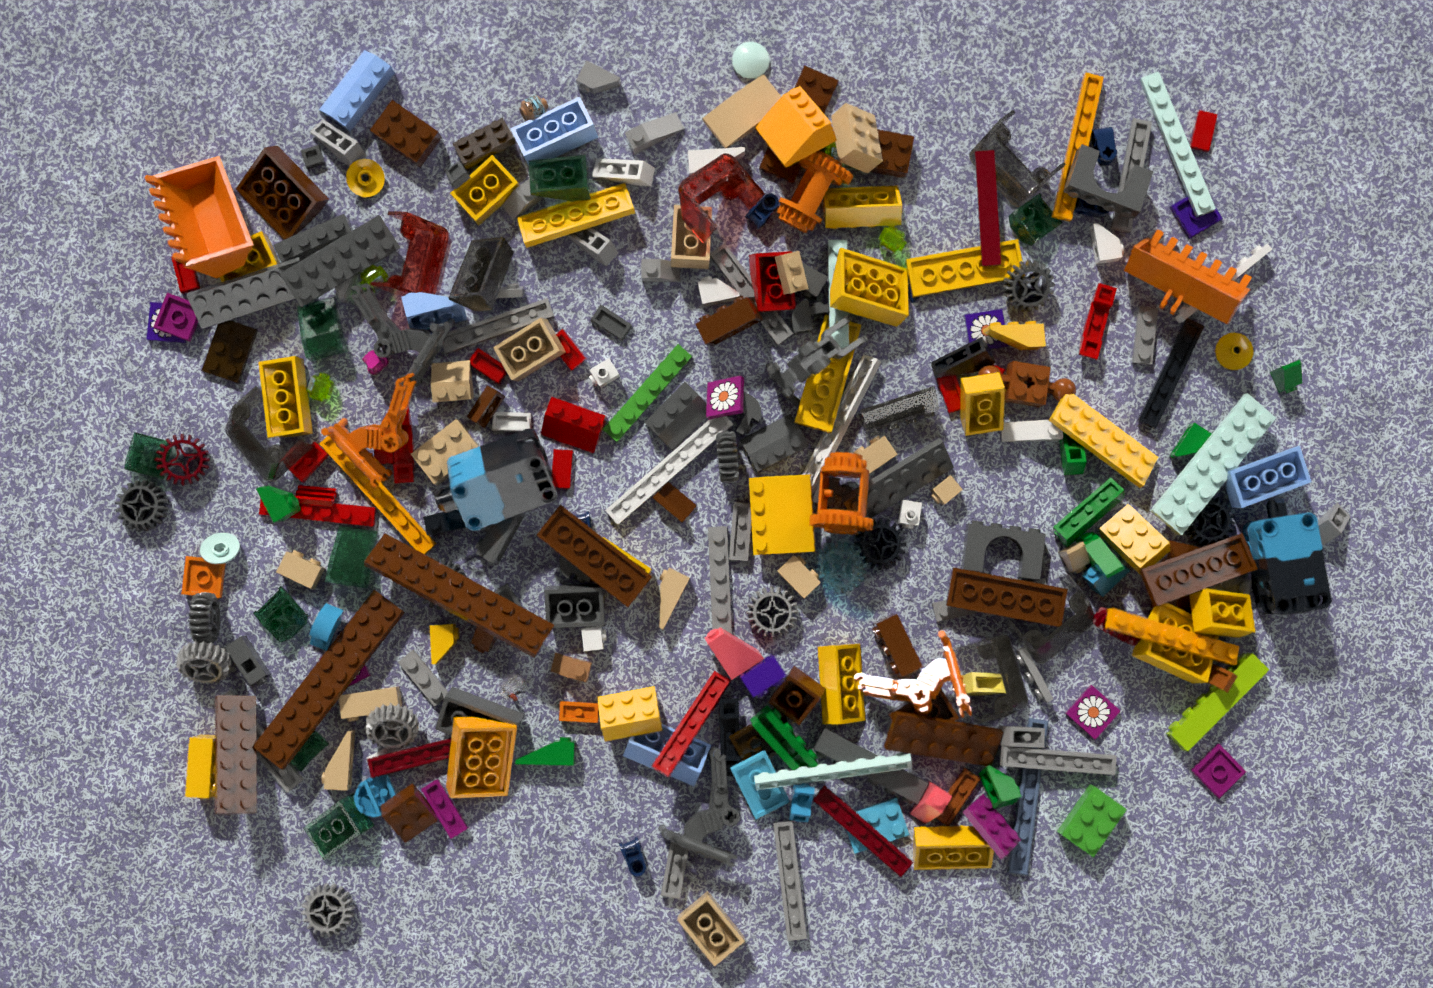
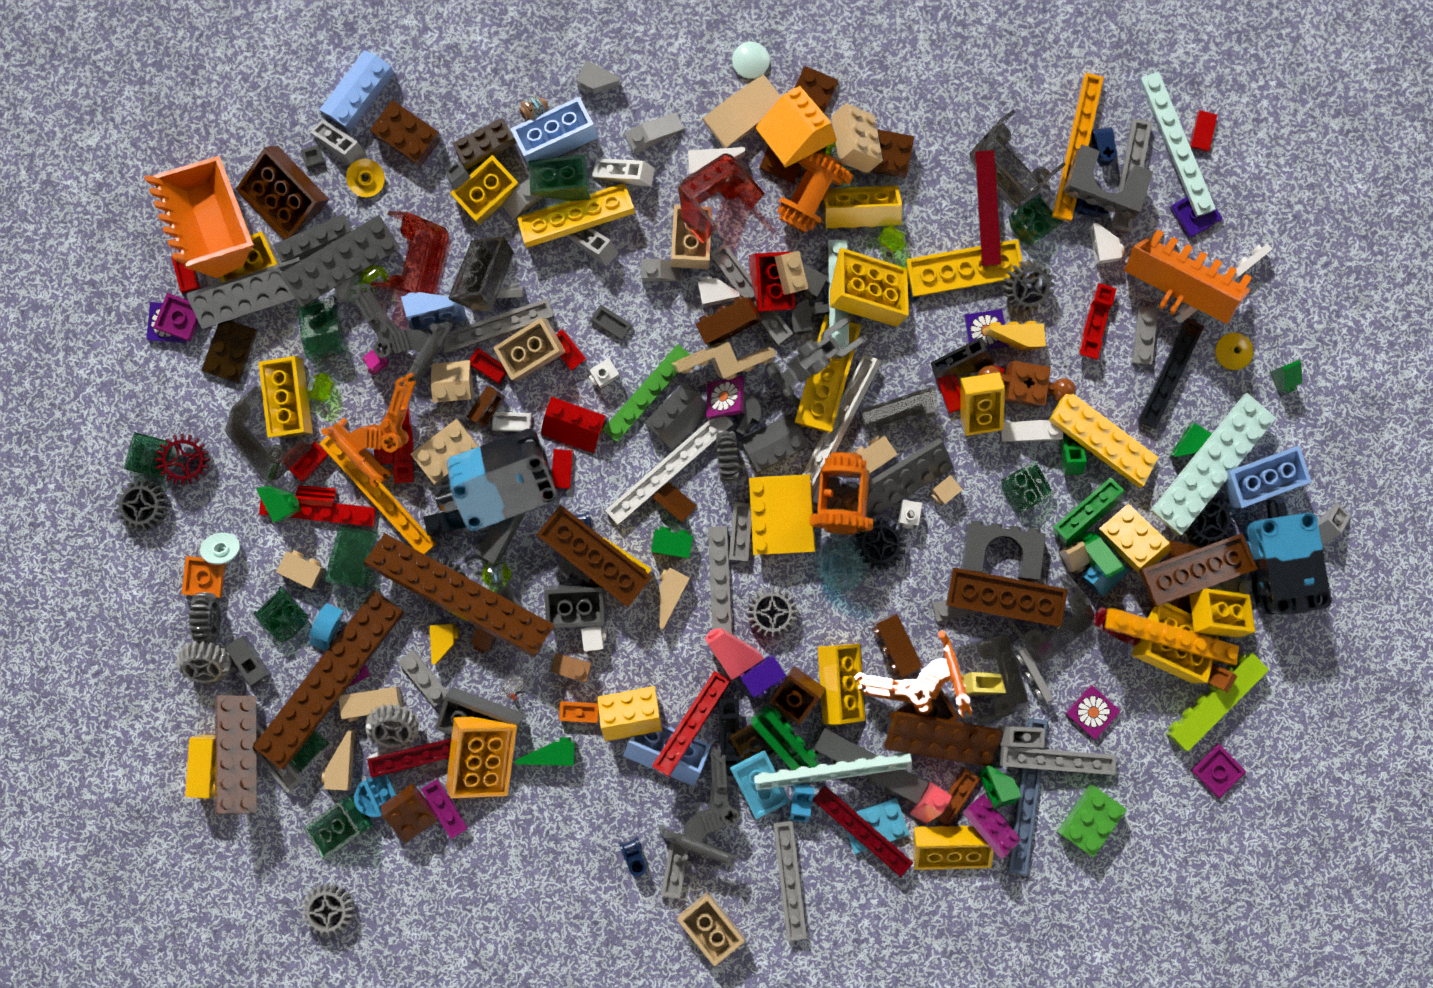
(496, 574): none -> head
(672, 543): none -> green brick
(724, 360): none -> tan bracket
(762, 211): dark blue piece -> none
(799, 576): tan brick -> none
(1026, 487): none -> clear green slope

